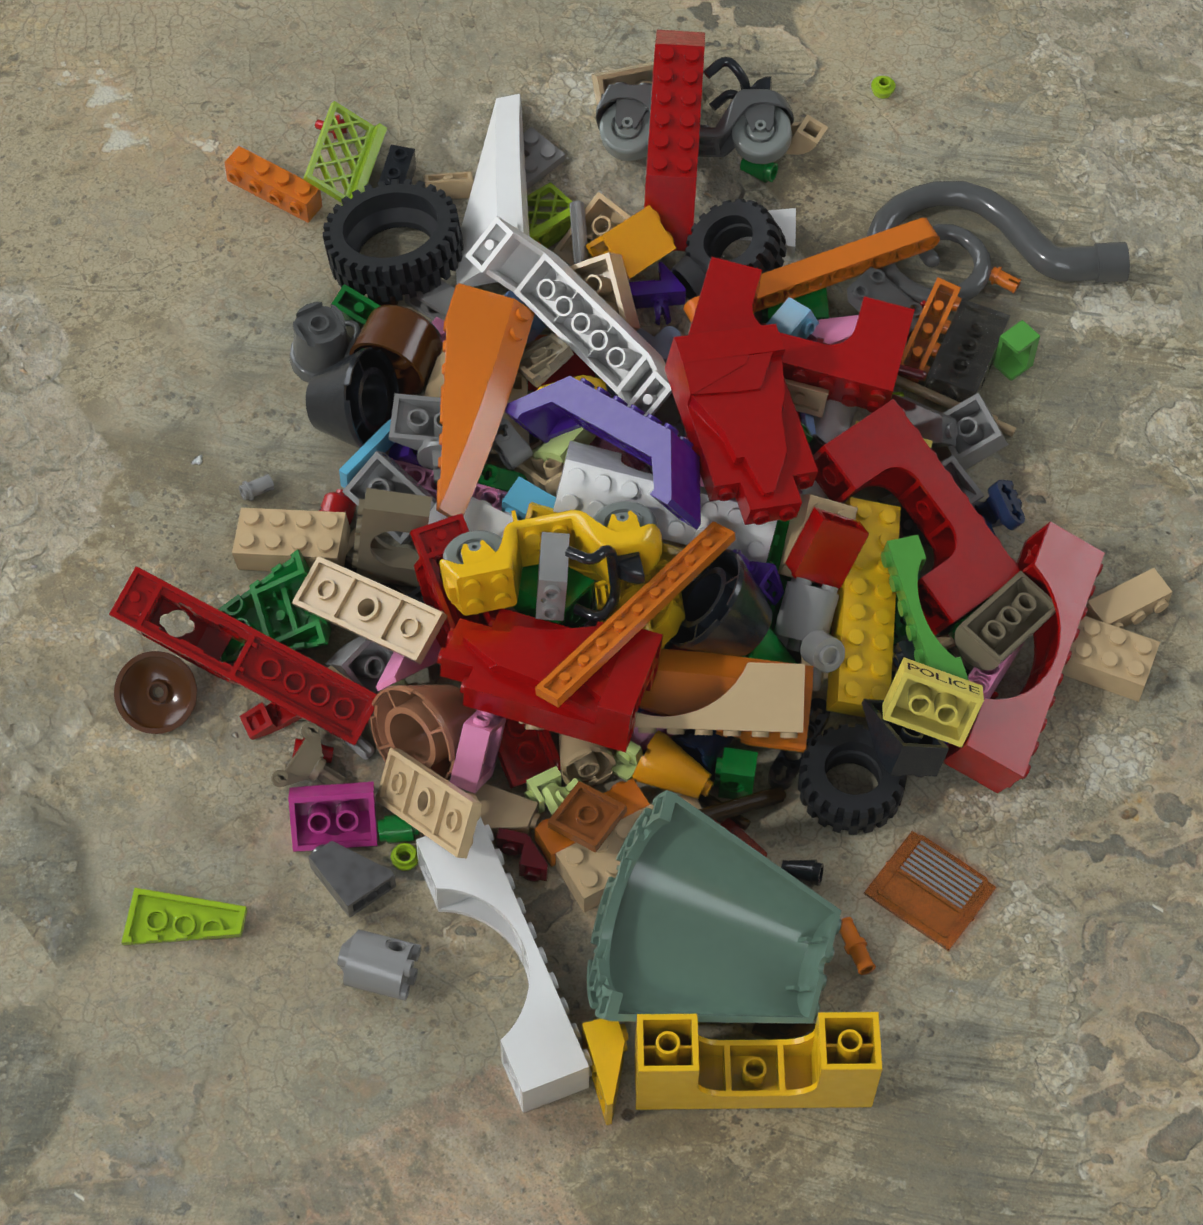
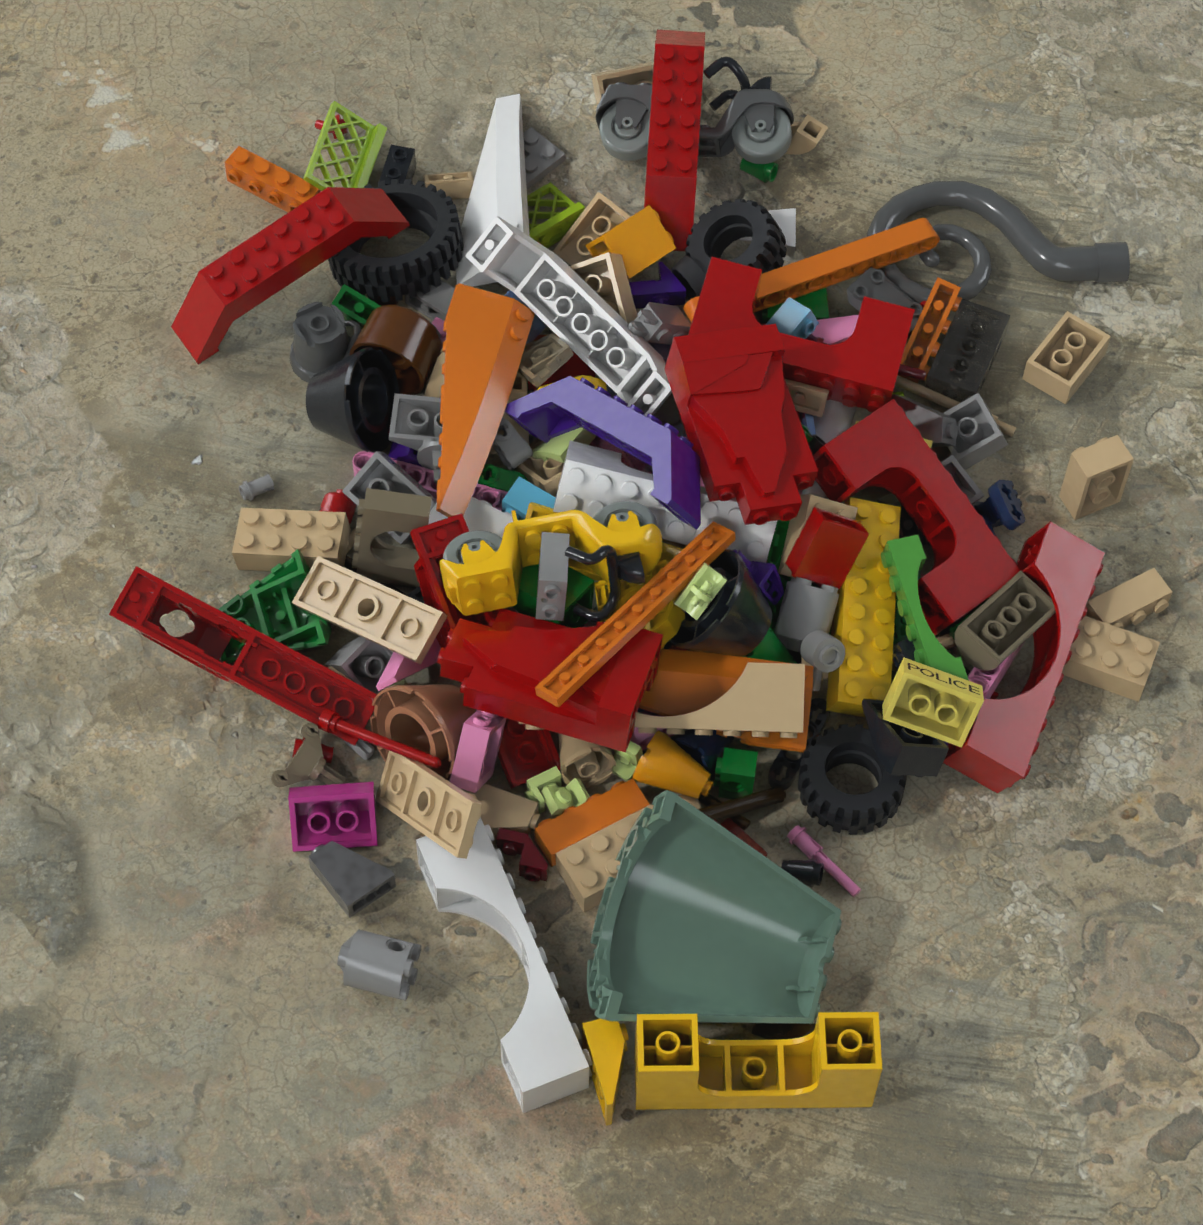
(136, 692): reddish brown dish -> none
(175, 918): lime wing -> none
(266, 719): red slope -> none
(279, 258): none -> red slope
(331, 722): none -> red piece
(378, 442): medium azure tile -> none
(395, 830): green brick -> none
(401, 850): lime plate -> none
(578, 230): light grey axle -> none
(587, 816): dark orange plate -> none
(660, 323): none -> light grey hinge
(700, 591): none -> yellowish green hips
(814, 851): none -> bright pink pin
(856, 946): orange pin -> none
(883, 86): lime plate -> none
(930, 890): clear orange piece -> none
(1004, 279): orange pin -> none
(1016, 350): bright green panel -> none
(1066, 357): none -> tan brick
(1096, 476): none -> tan brick

